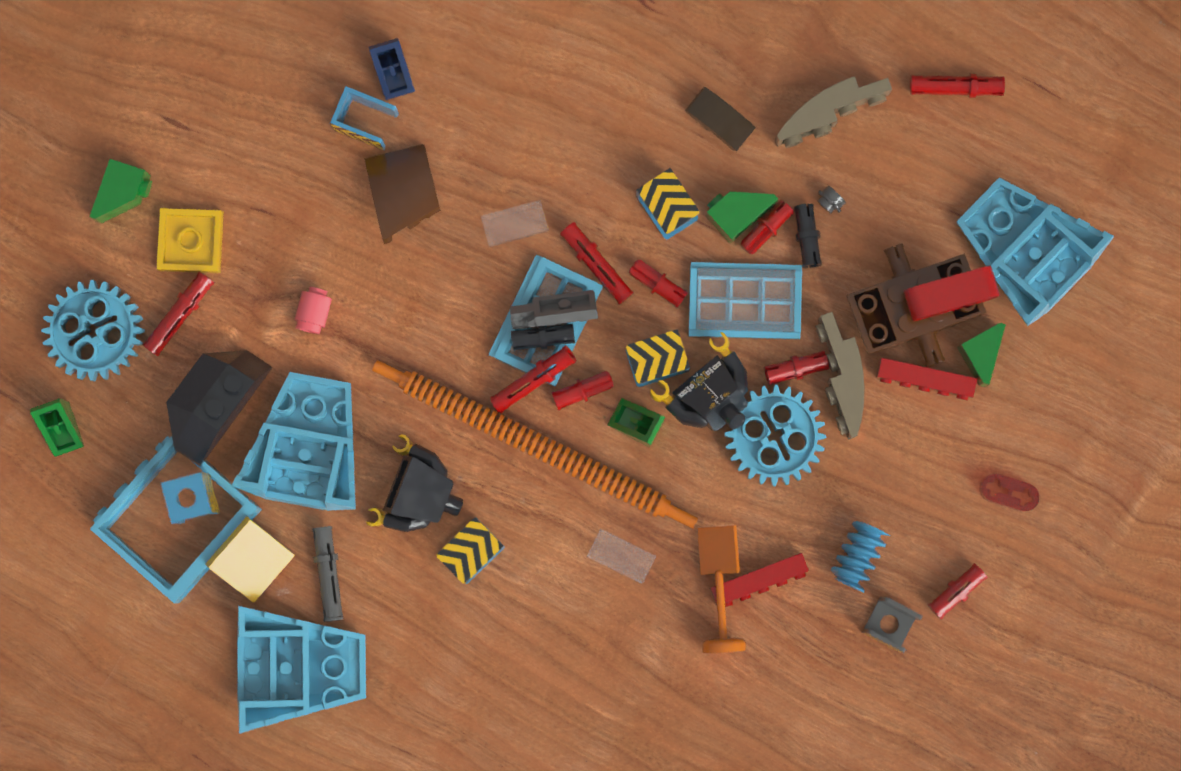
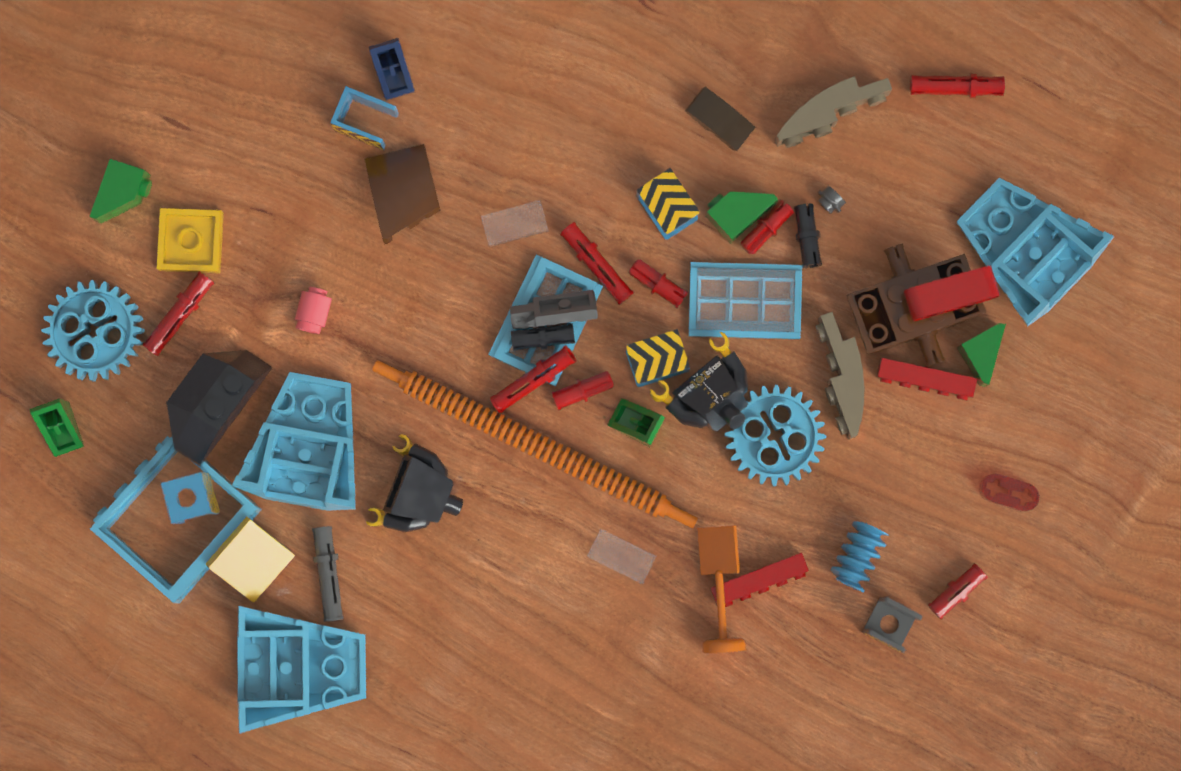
(470, 551): piece -> none
(796, 367): red pin -> none

